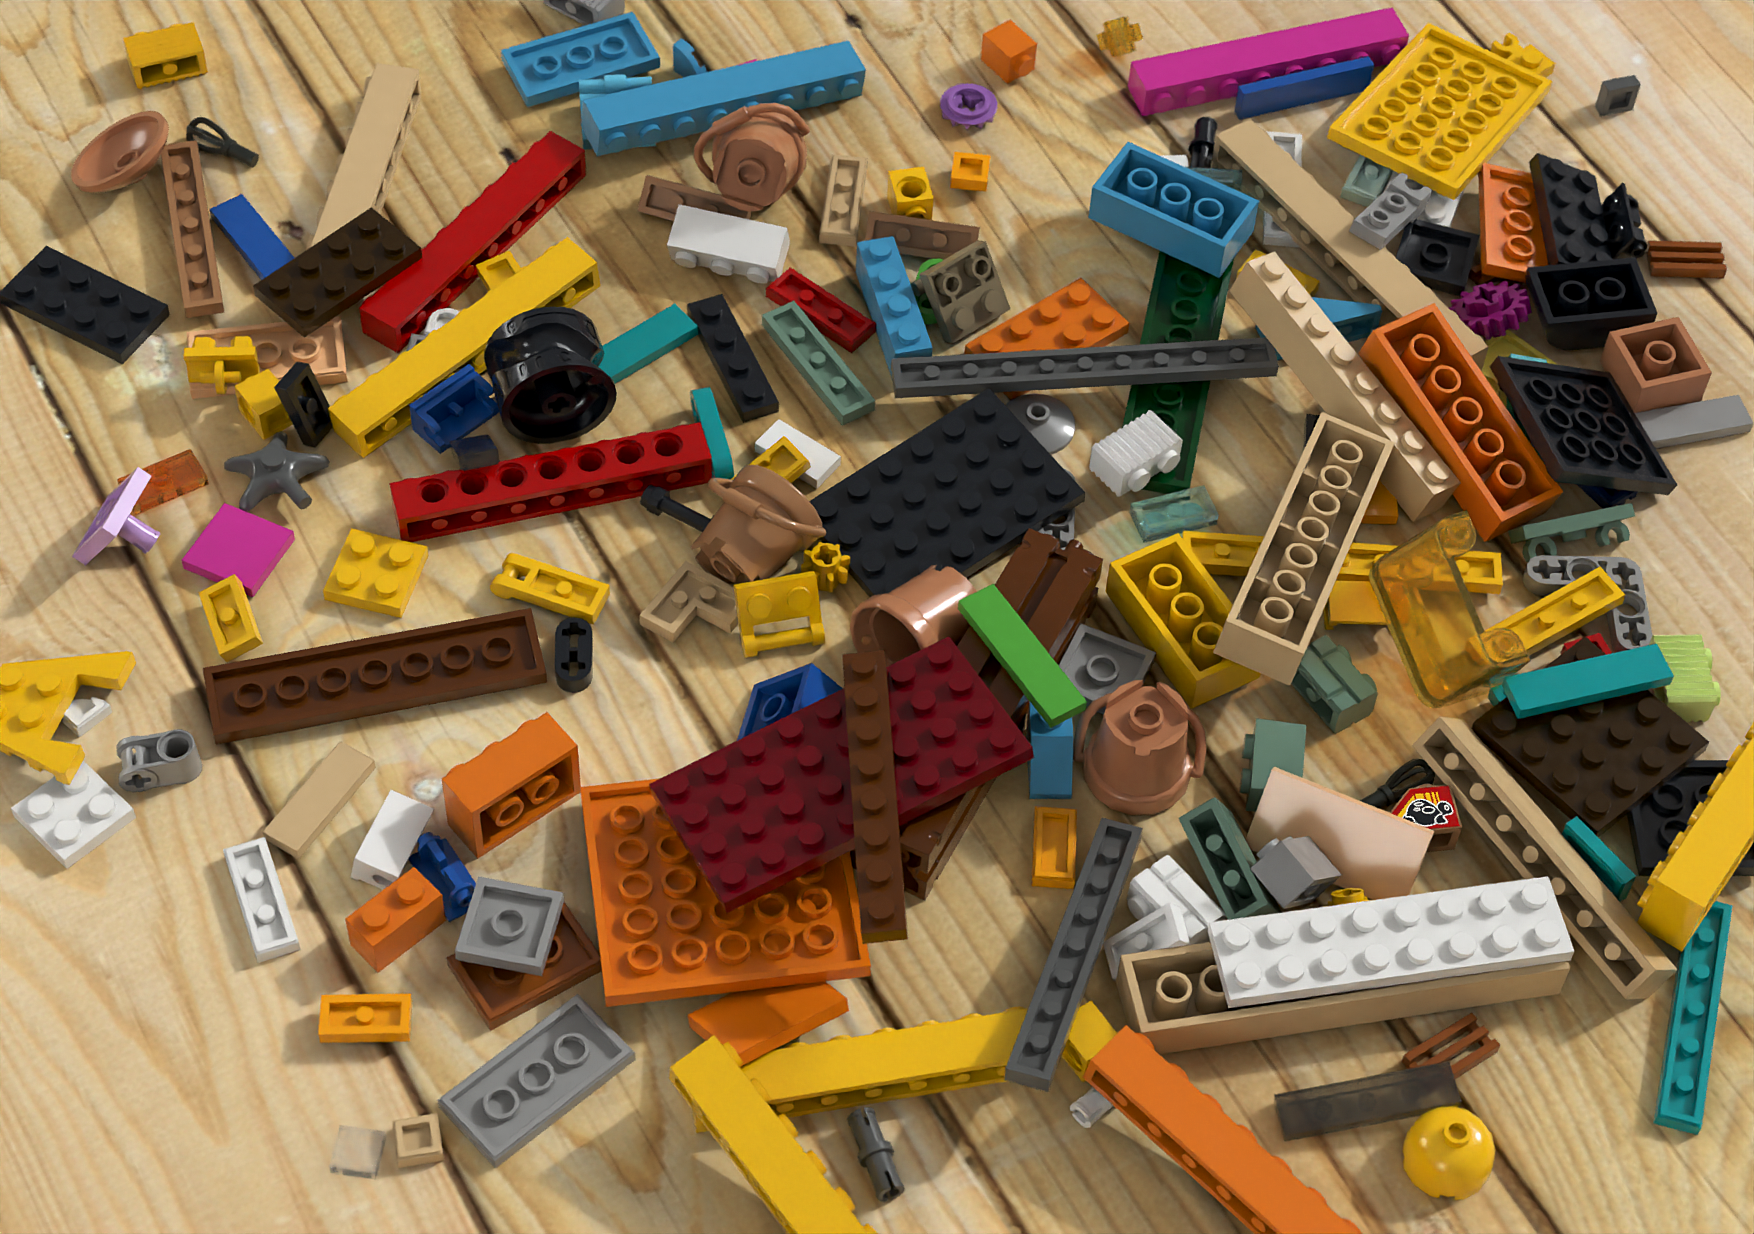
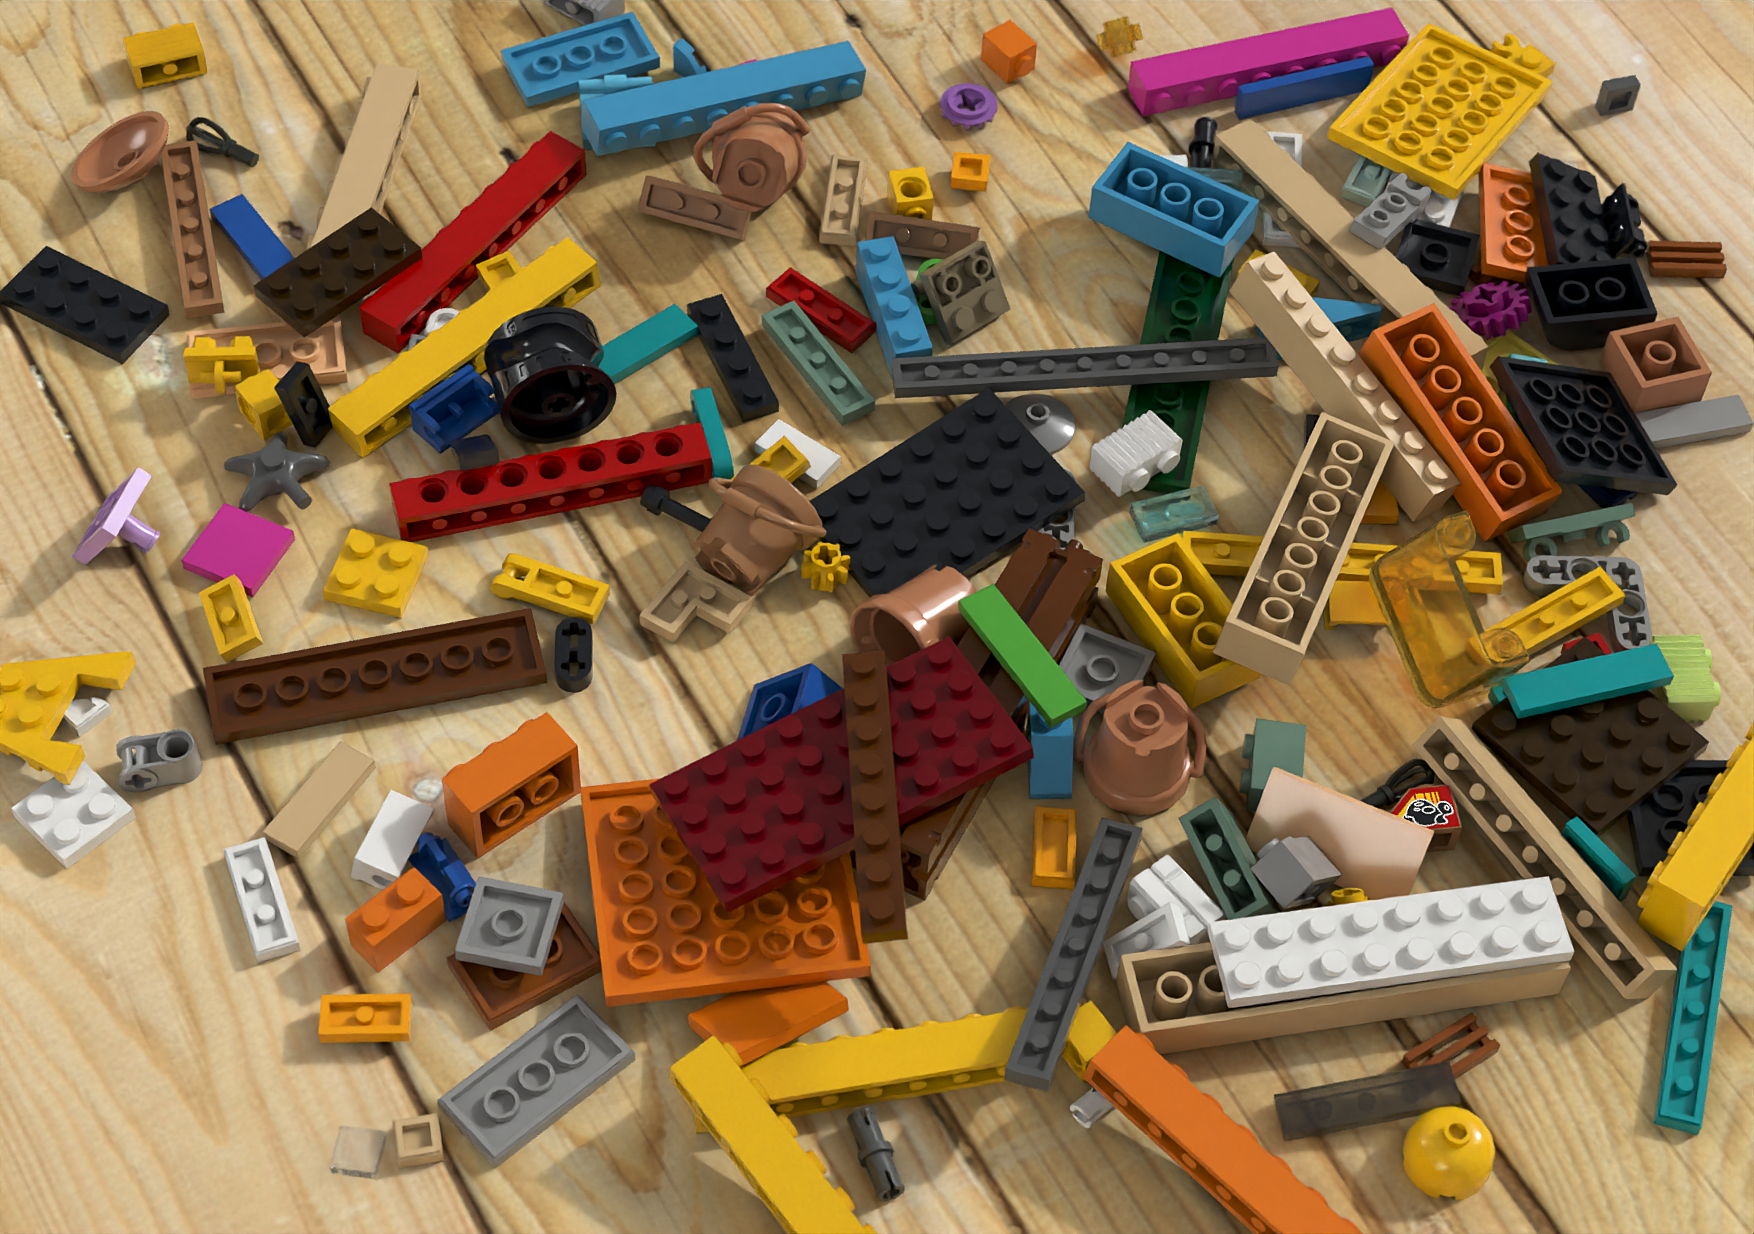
(170, 480): clear orange plate -> none
(728, 244): white brick -> none
(777, 601): yellow plate -> none
(1063, 320): orange plate -> none
(1334, 685): sand green brick -> none

